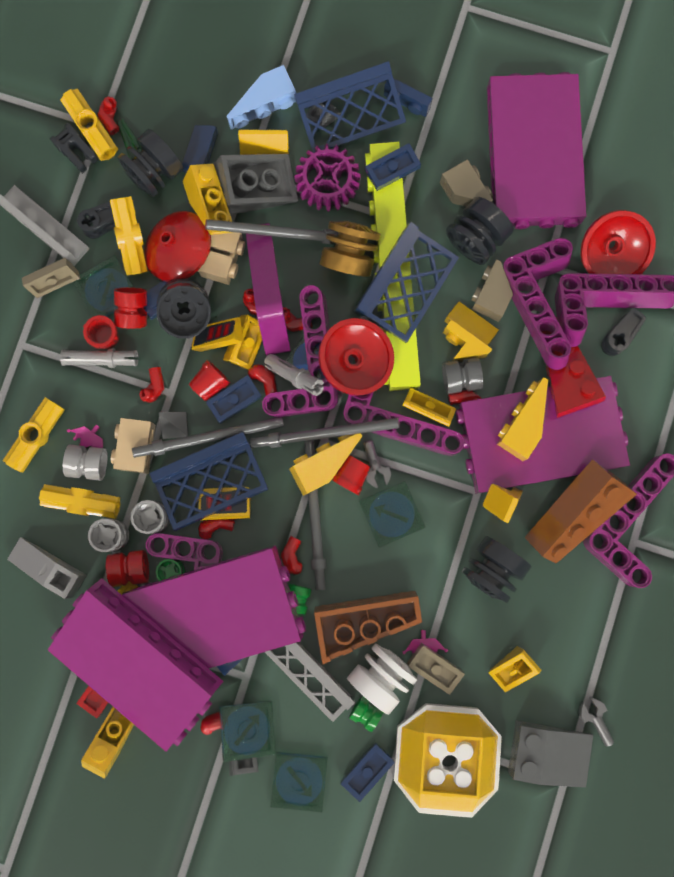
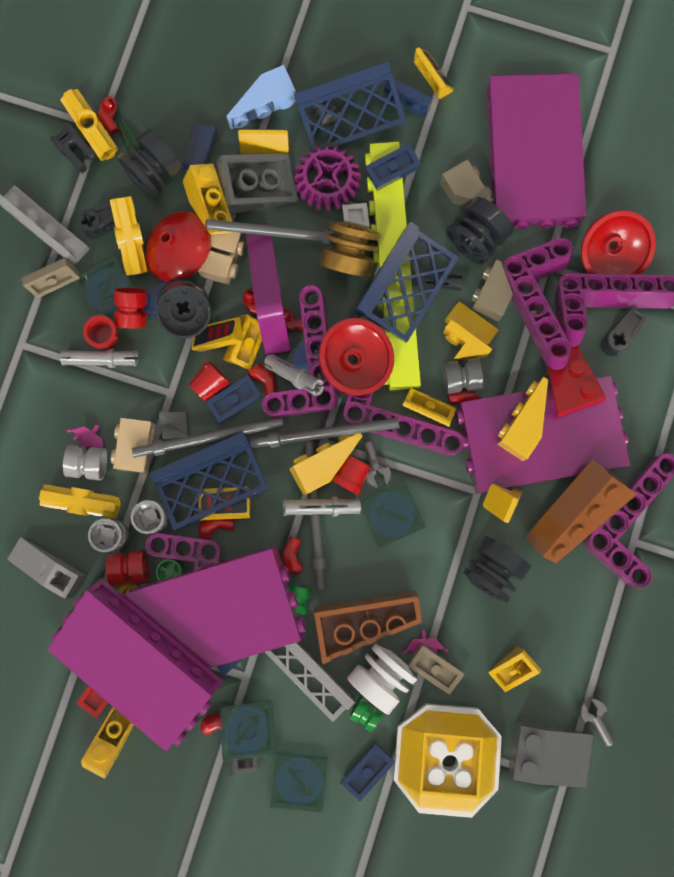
(25, 449): yellow piece -> none
(155, 388): red arm -> none
(351, 506): none -> light grey pin
(356, 213): none -> white plate
(432, 73): none -> yellow slope
(452, 282): none -> black pin

